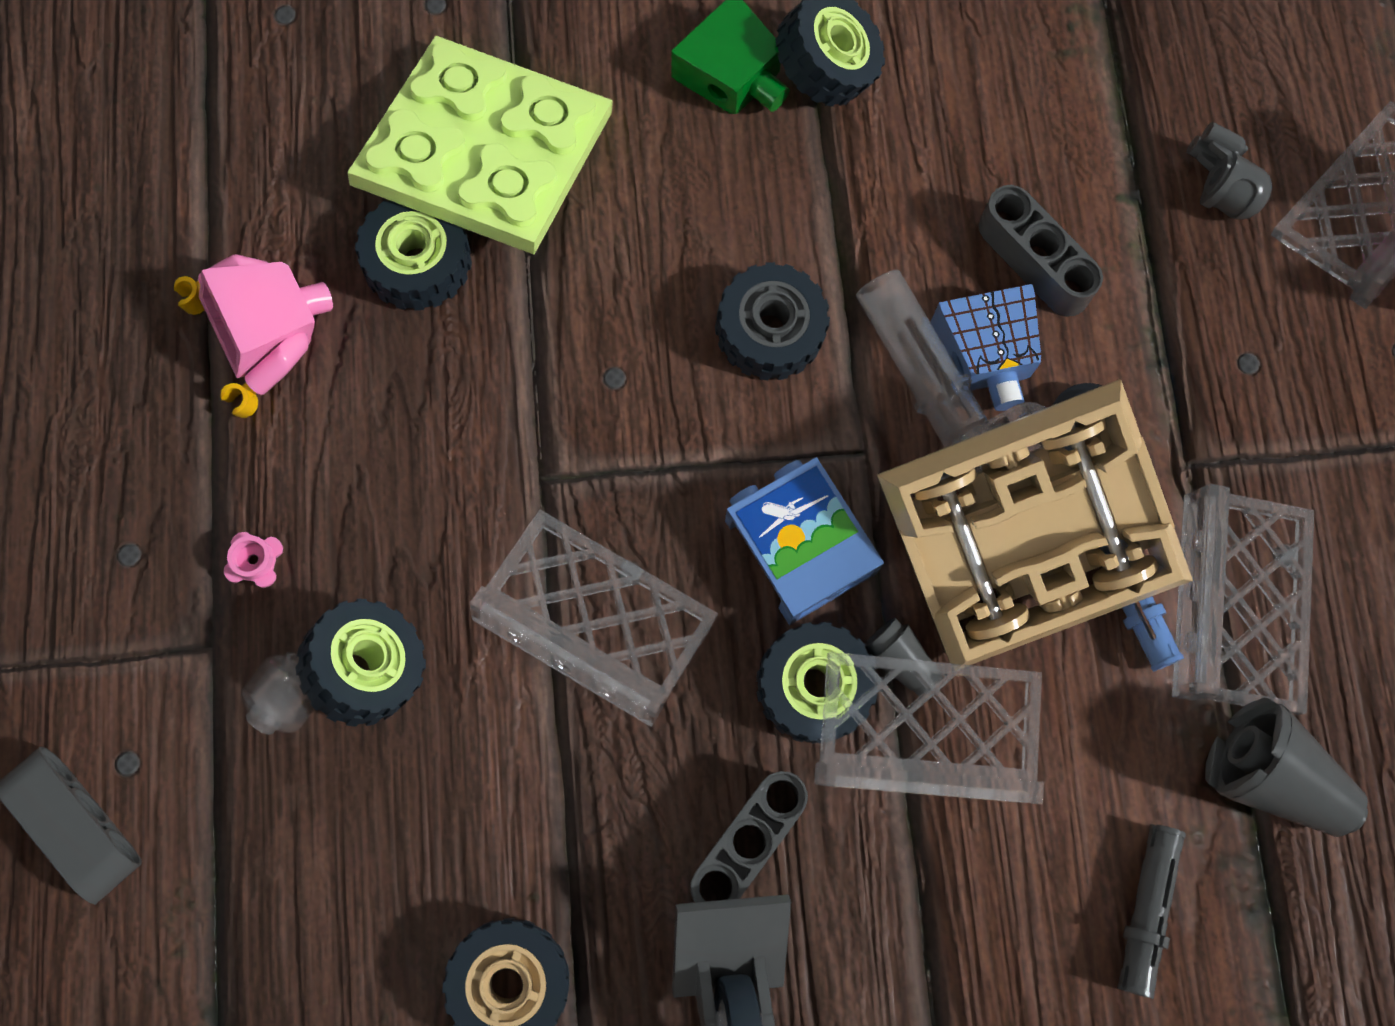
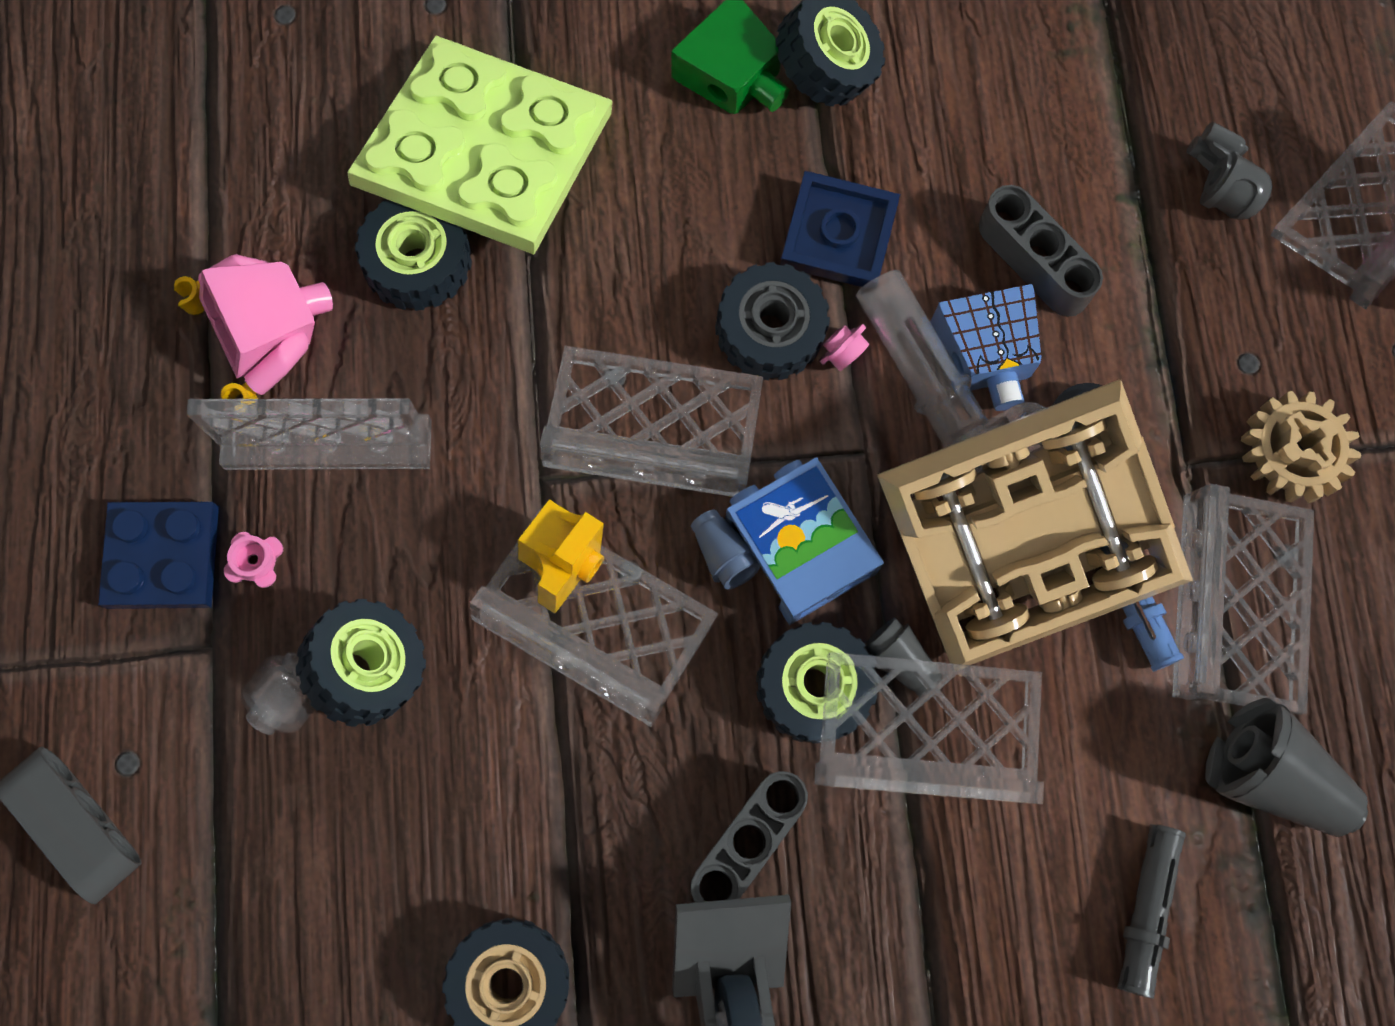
(159, 555): none -> dark blue plate
(315, 433): none -> clear fence
(561, 551): none -> yellow brick
(653, 460): none -> clear fence
(724, 550): none -> sand blue cone
(840, 229): none -> dark blue plate
(844, 346): none -> bright pink plate
(1319, 432): none -> tan gear

